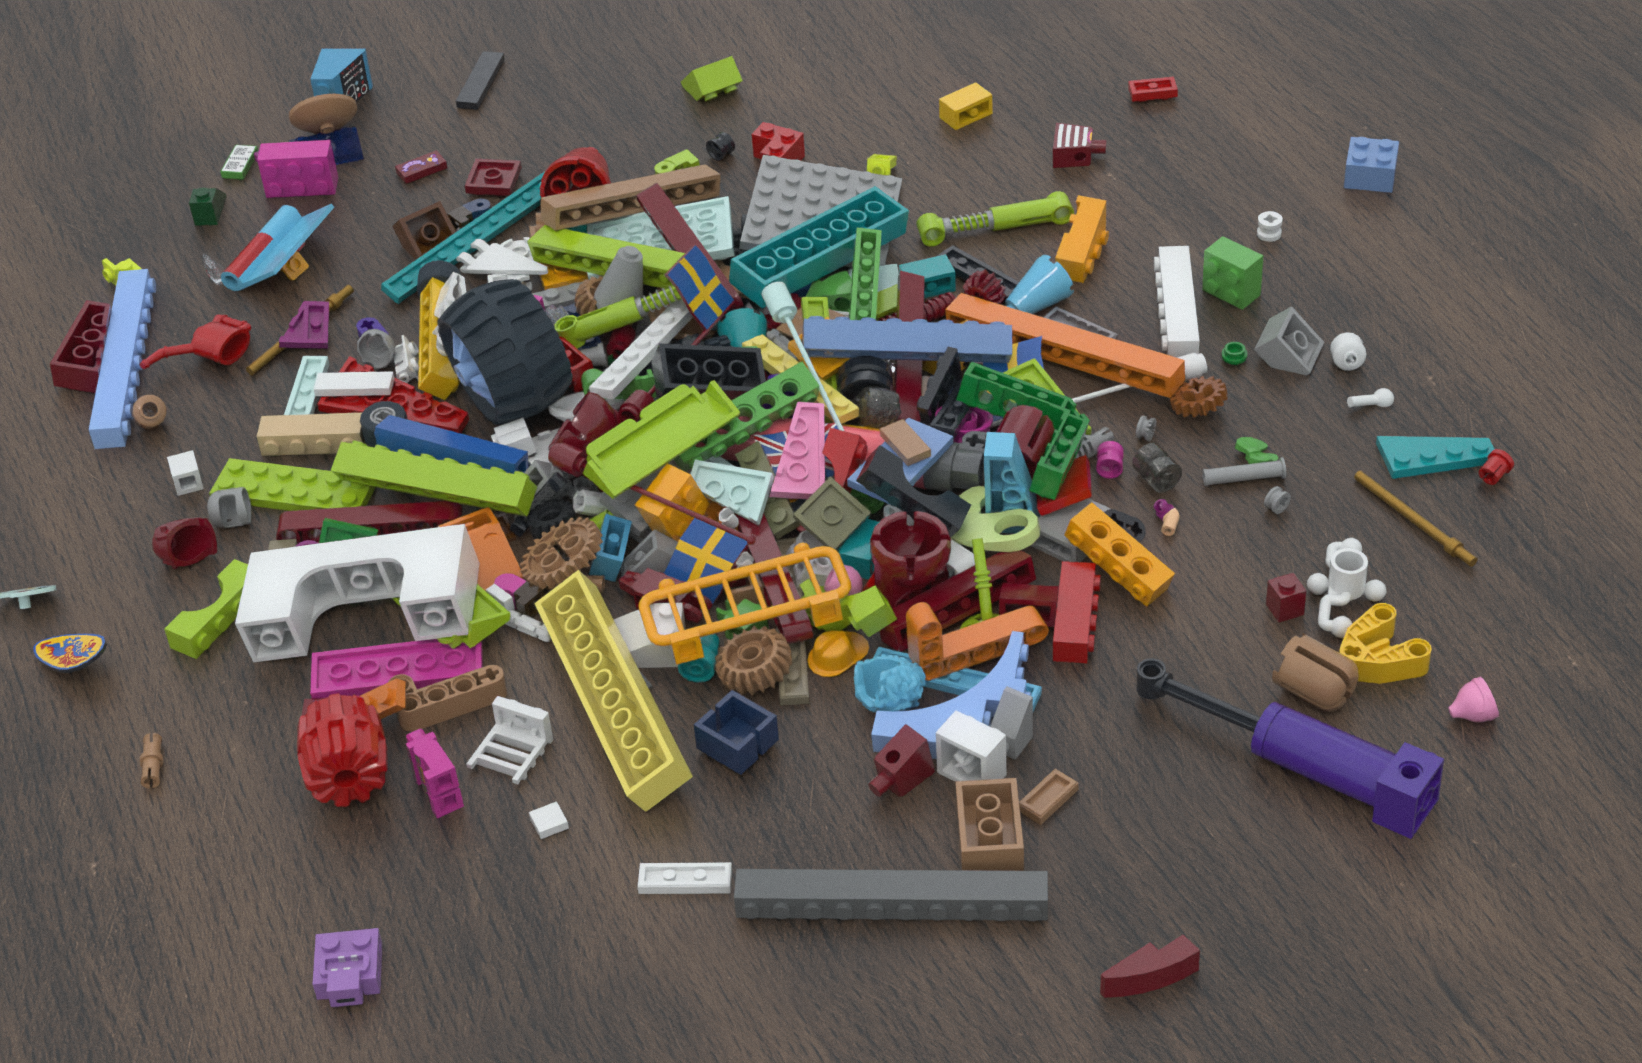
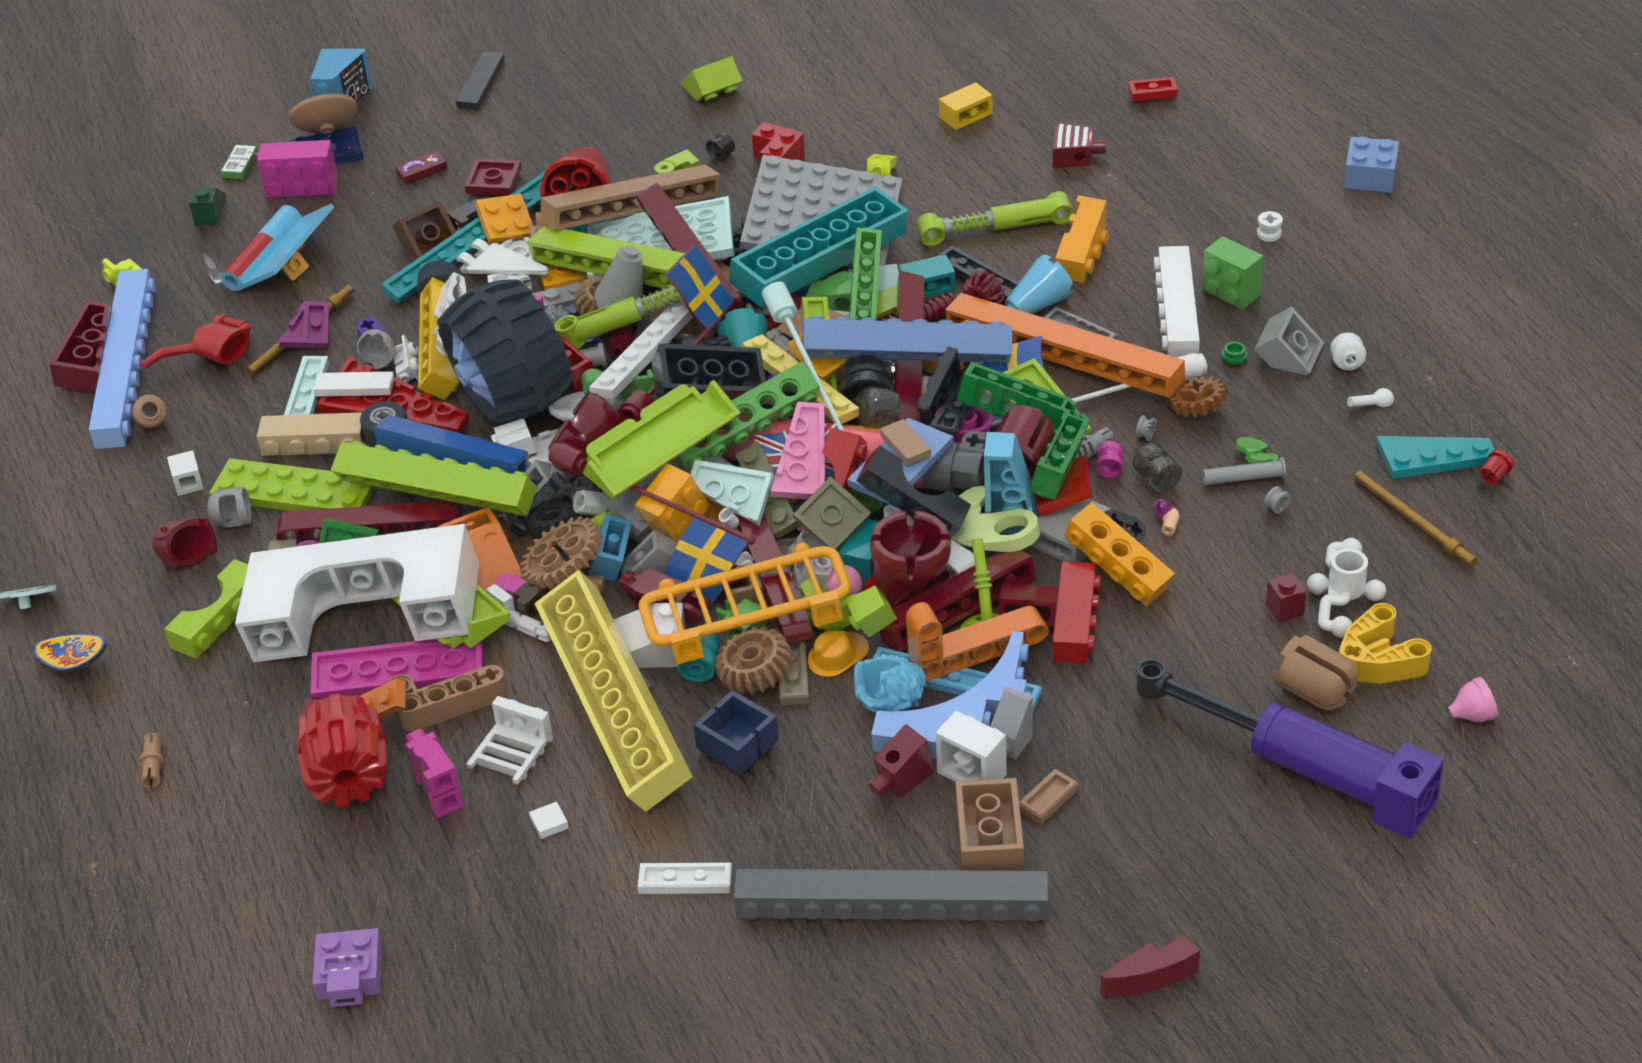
(504, 218): none -> light orange plate

